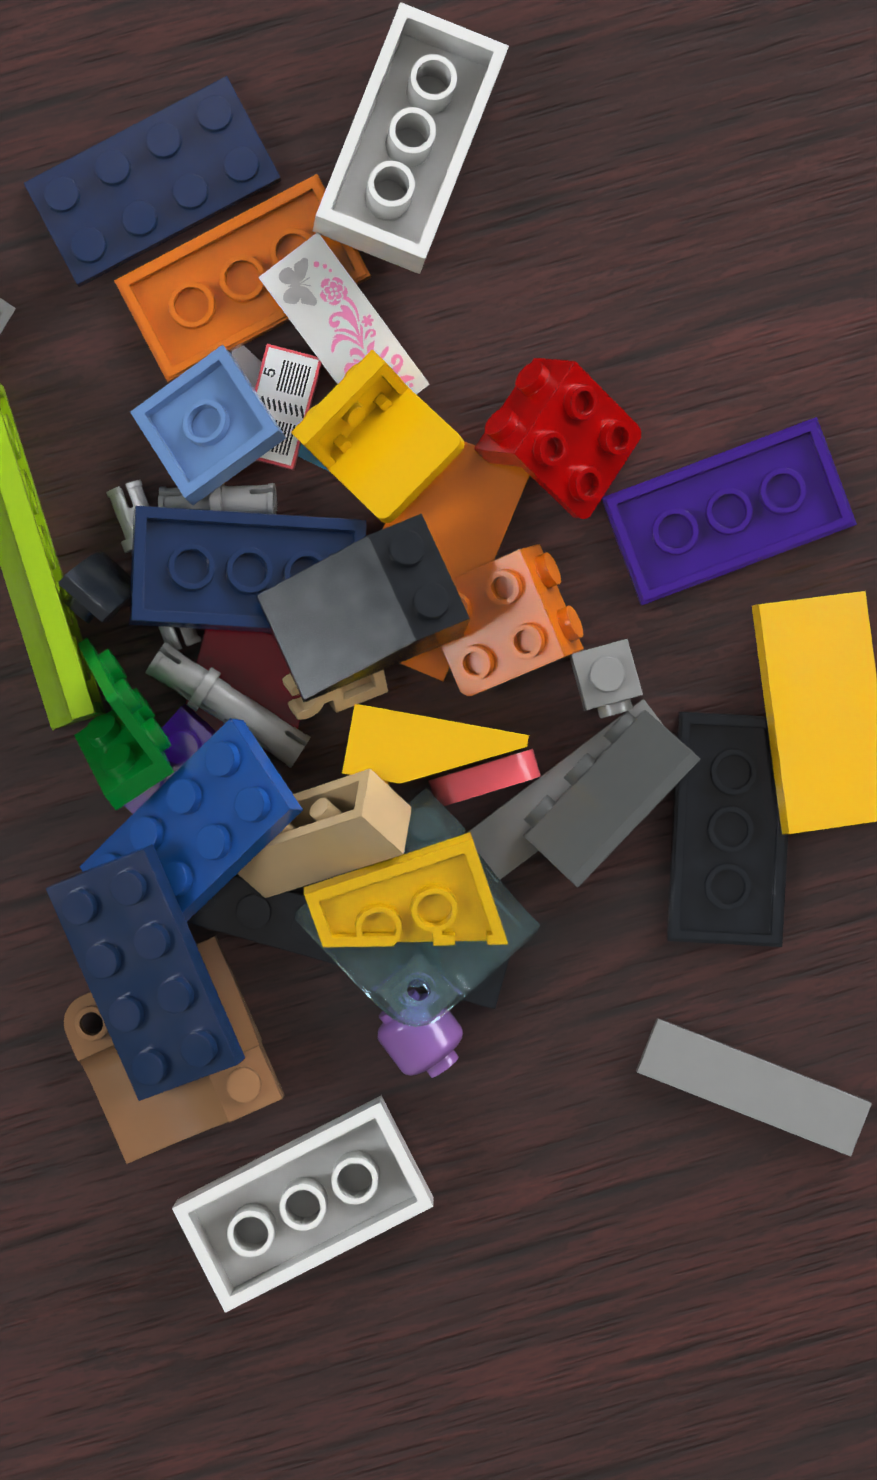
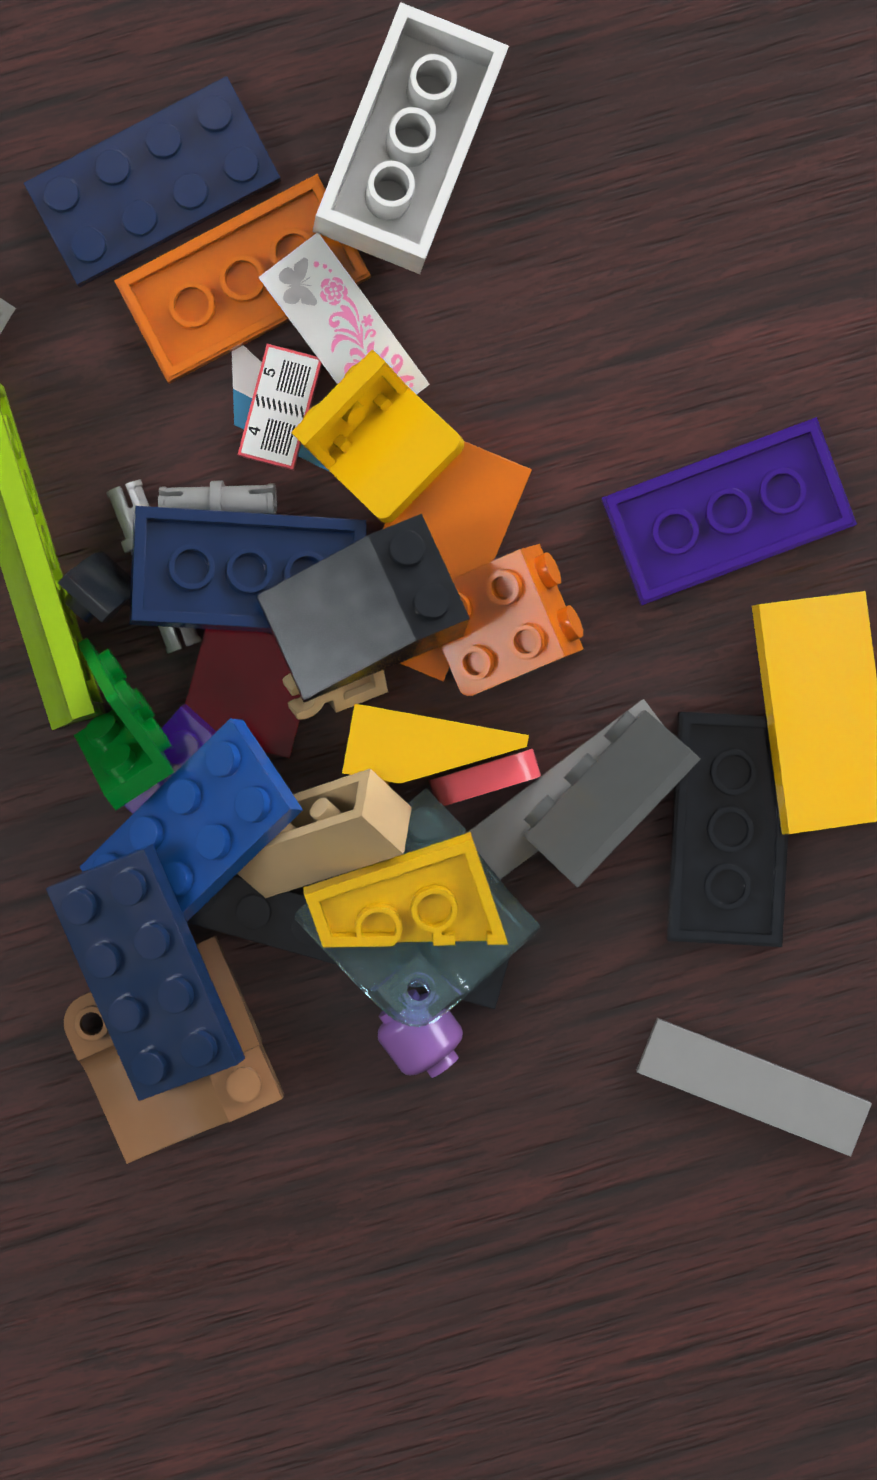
(207, 425): medium blue plate -> none
(224, 702): light grey pin -> none
(303, 1204): white brick -> none
(561, 434): red bracket -> none
(606, 678): light grey brick -> none

